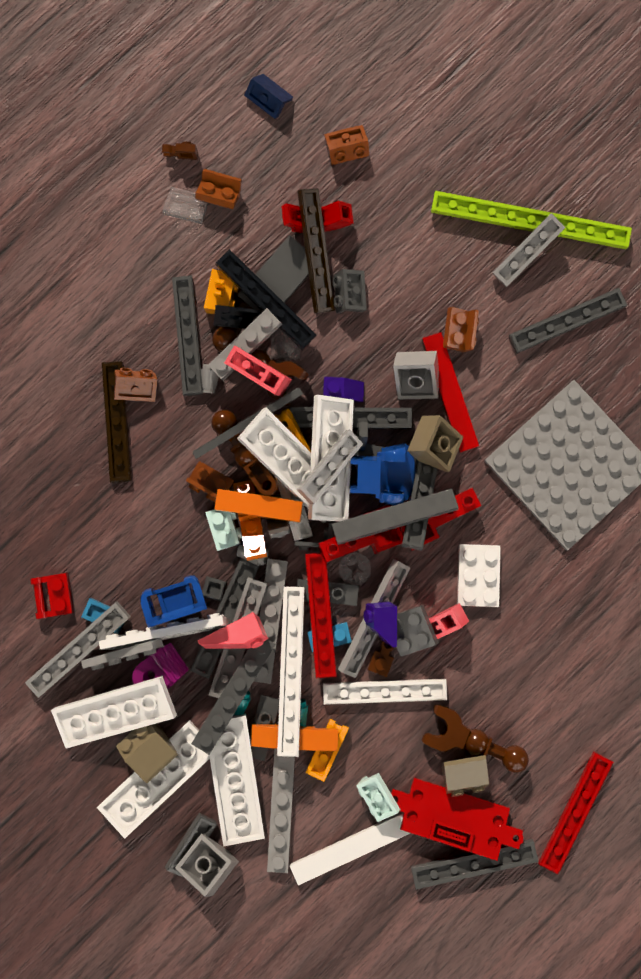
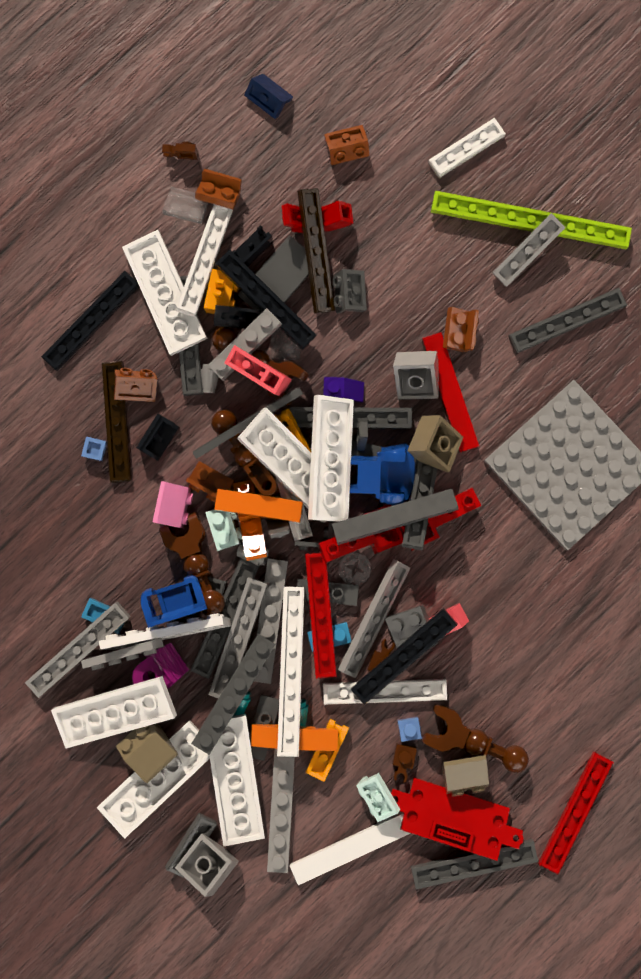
(59, 595): red plate -> none
(90, 321): none -> black tile
(94, 449): none -> medium blue plate
(158, 437): none -> black hinge
(162, 292): none -> white plate
(172, 505): none -> bright pink slope
(194, 561): none -> reddish brown piece
(204, 260): none -> white tile
(243, 633): coral slope -> none
(254, 246): none -> black hinge
(329, 467): light grey plate -> none
(382, 620): dark purple slope -> none
(403, 758): none -> reddish brown plate
(404, 656): none -> black tile
(409, 729): none -> medium blue plate
(466, 148): none -> white tile
(478, 575): white plate -> none

